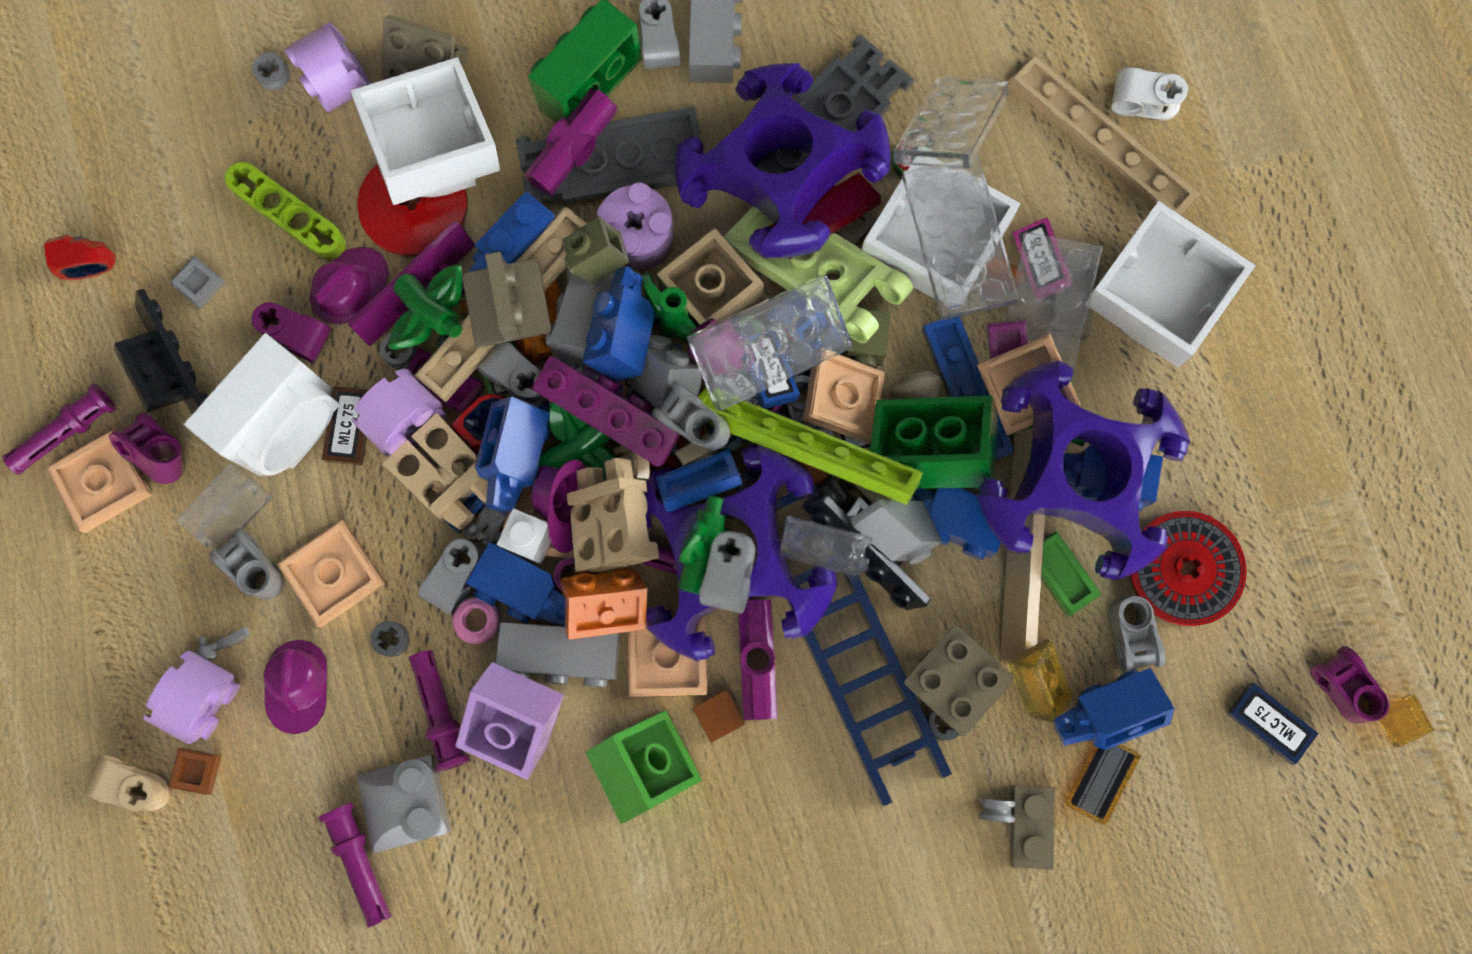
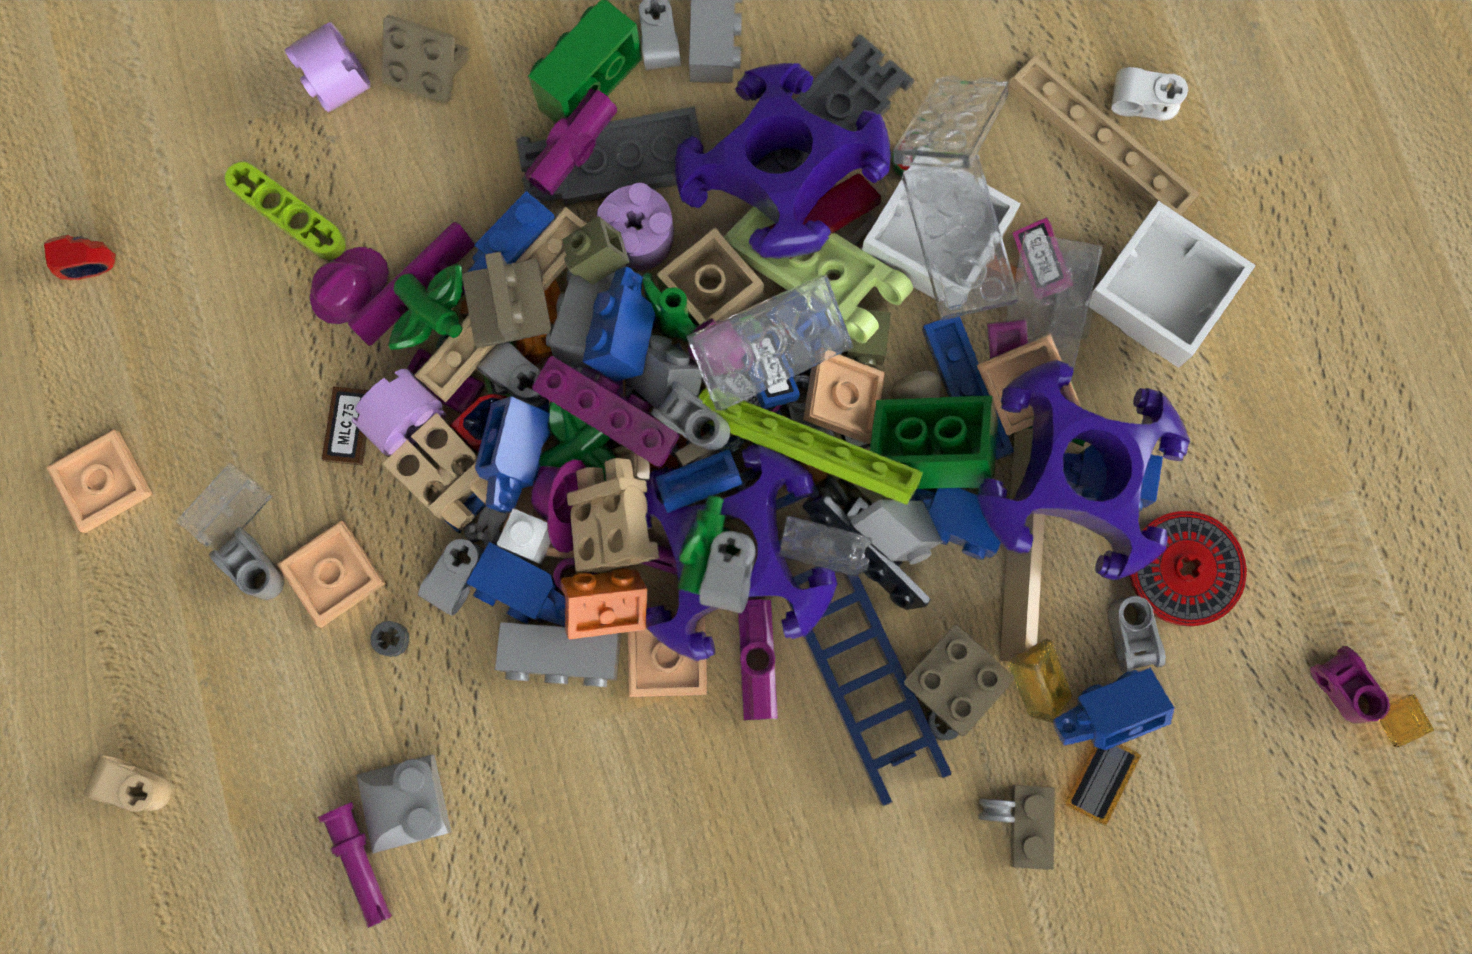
(72, 419): magenta pin -> none
(145, 445): magenta piece -> none
(155, 364): black bracket -> none
(190, 698): lavender brick -> none
(194, 771): dark orange tile -> none
(197, 282): light grey tile -> none
(208, 651): light grey piece -> none
(265, 63): light grey bush -> none
(265, 411): white container -> none
(294, 332): magenta piece -> none
(296, 686): magenta piece -> none
(401, 229): red piece -> none
(403, 359): light grey bush -> none
(426, 131): white container -> none
(442, 728): magenta pin -> none
(484, 634): bright pink piece -> none
(509, 720): lavender brick -> none
(643, 766): bright green slope -> none
(718, 716): dark orange tile -> none
(1066, 576): bright green tile -> none
(1272, 723): tile -> none

